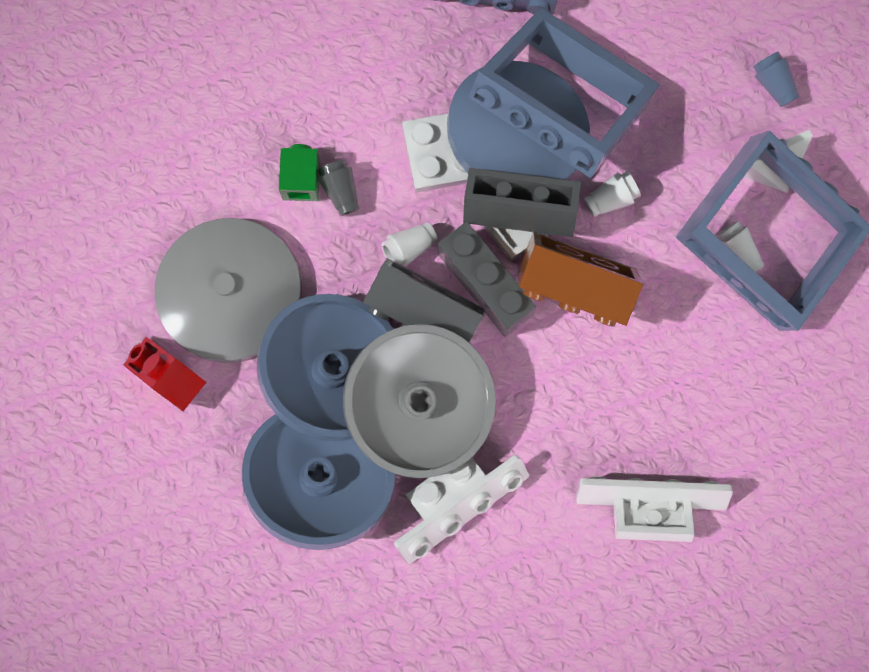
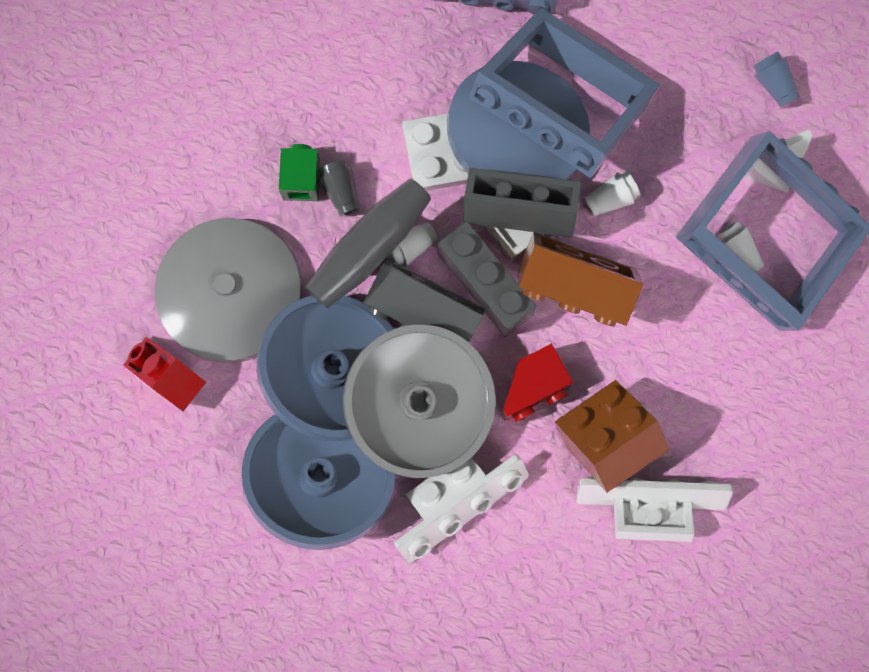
(368, 243): none -> dark grey plate
(536, 380): none -> red slope
(612, 435): none -> dark orange brick

